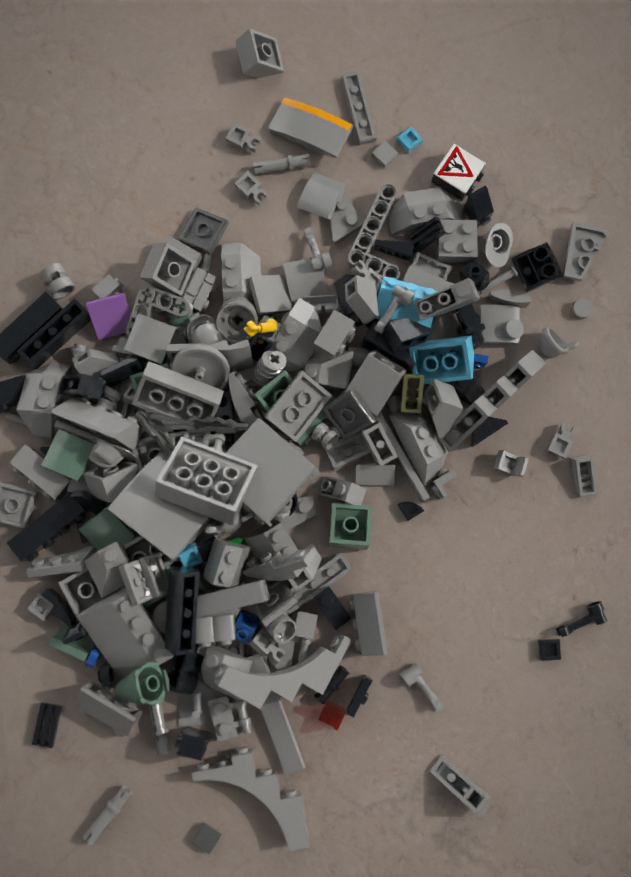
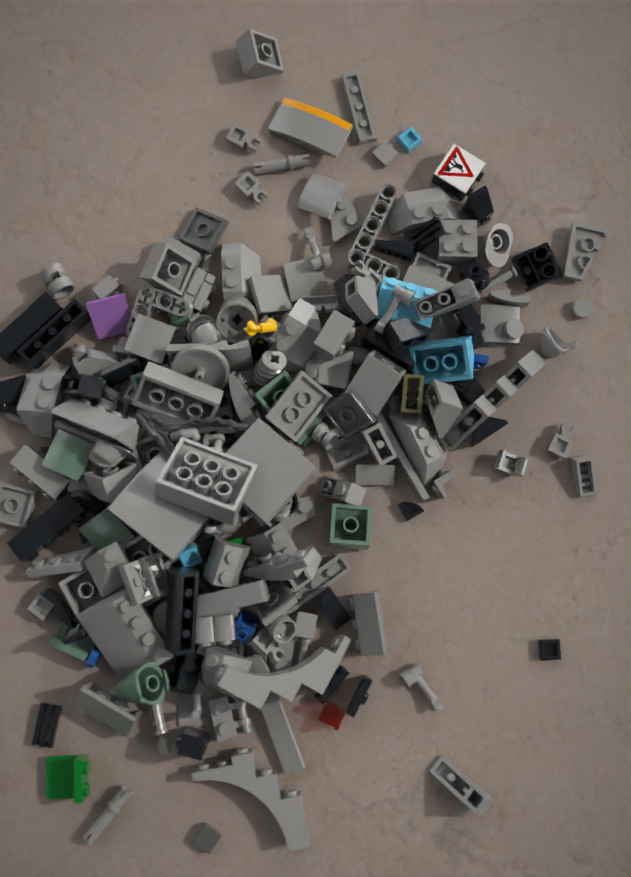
(67, 777): none -> green bracket
(106, 675): black plate -> none
(191, 433): none -> light grey arm
(596, 615): black brick -> none

